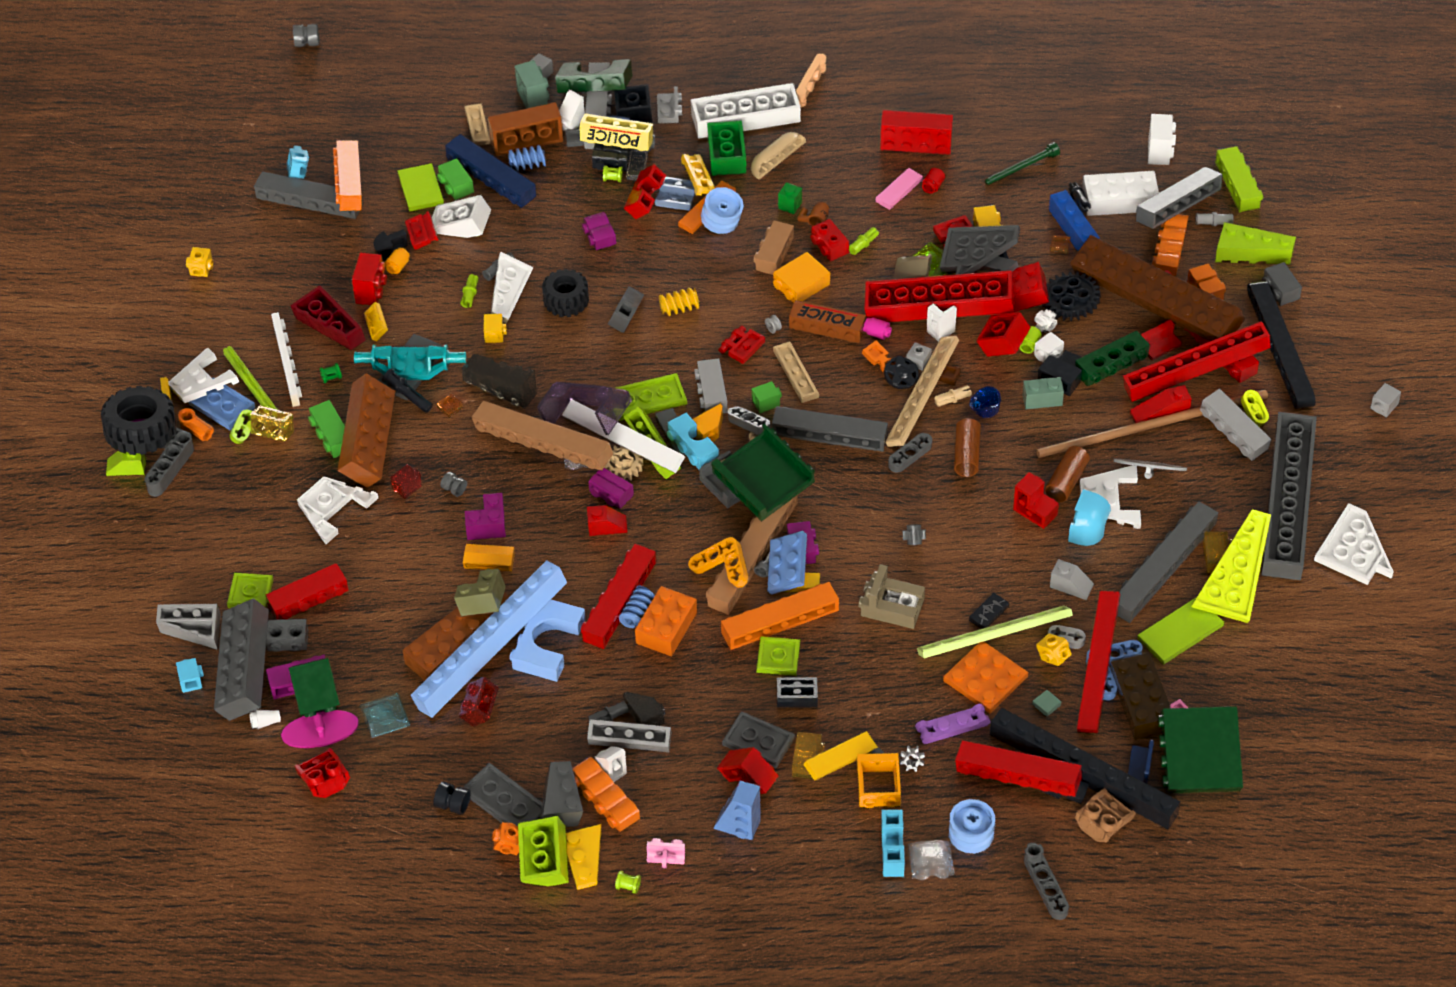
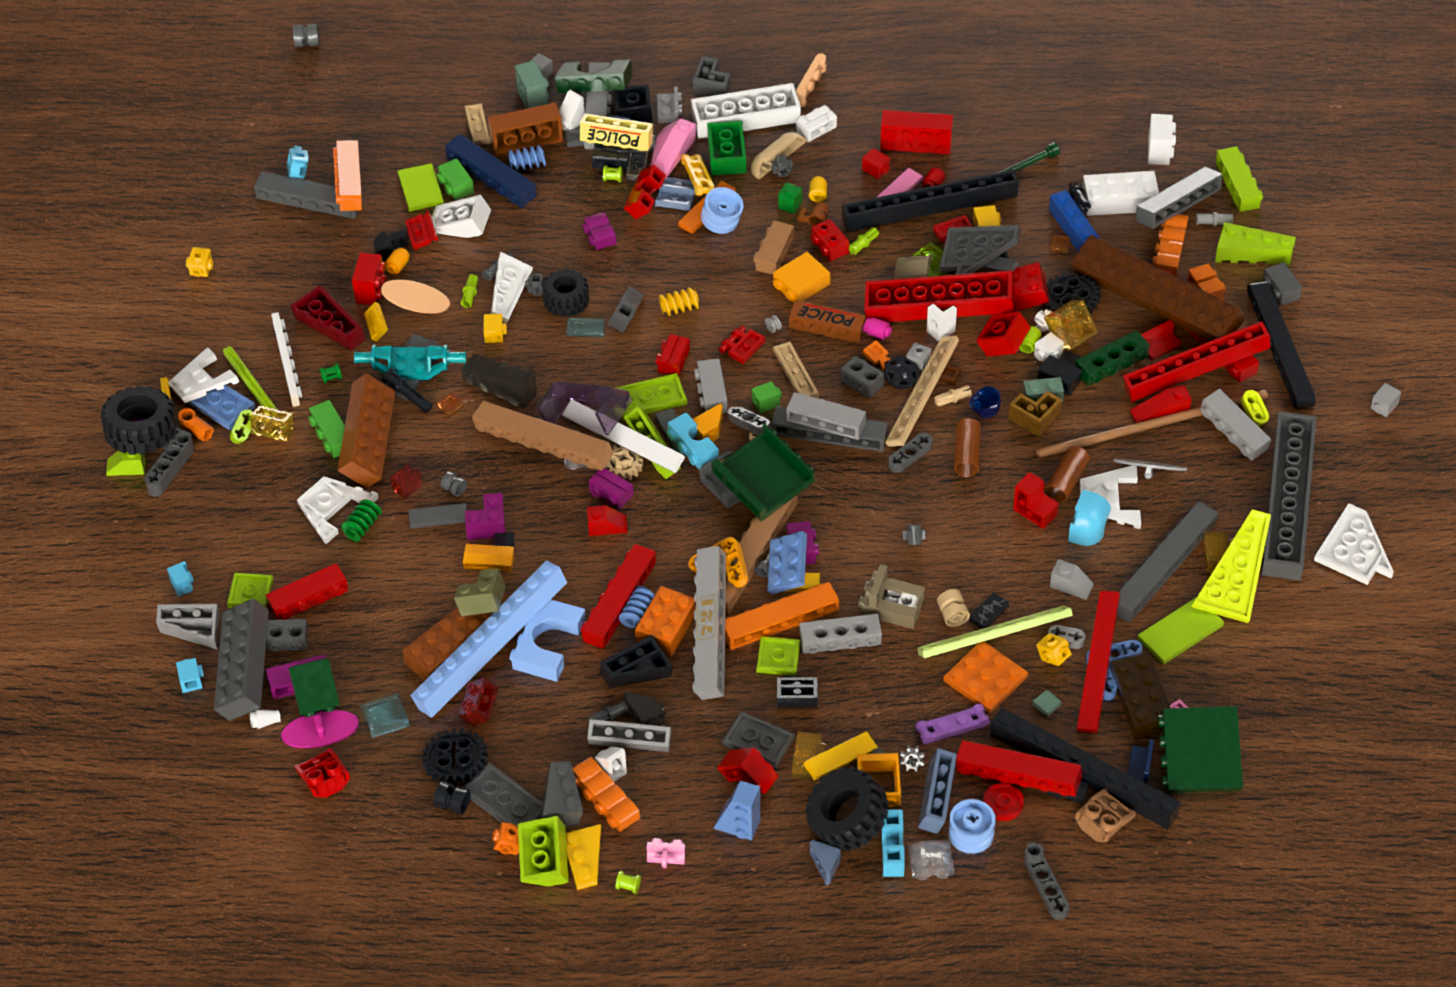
(180, 578): none -> medium azure brick
(360, 519): none -> green piece
(415, 296): none -> light nougat shield
(437, 515): none -> dark grey tile
(470, 756): none -> black gear
(505, 539): none -> black tile
(535, 283): none -> dark grey gear
(585, 327): none -> clear light blue tile
(636, 664): none -> black wedge
(672, 143): none -> bright pink wedge
(673, 354): none -> red brick
(709, 80): none -> dark grey brick
(710, 623): none -> light grey brick
(782, 166): none -> dark grey gear
(816, 123): none -> white brick
(818, 189): none -> yellow brick
(826, 416): none -> light grey brick
(826, 859): none -> sand blue slope
(840, 633): none -> light grey brick
(862, 377): none -> dark grey brick
(864, 820): none -> black tyre
(876, 163): none -> red brick
(930, 200): none -> black brick
(937, 791): none -> sand blue brick
(953, 608): none -> tan wheel
(1004, 800): none -> red tile
(1035, 415): none -> pearl gold brick
(1071, 323): none -> clear yellow brick

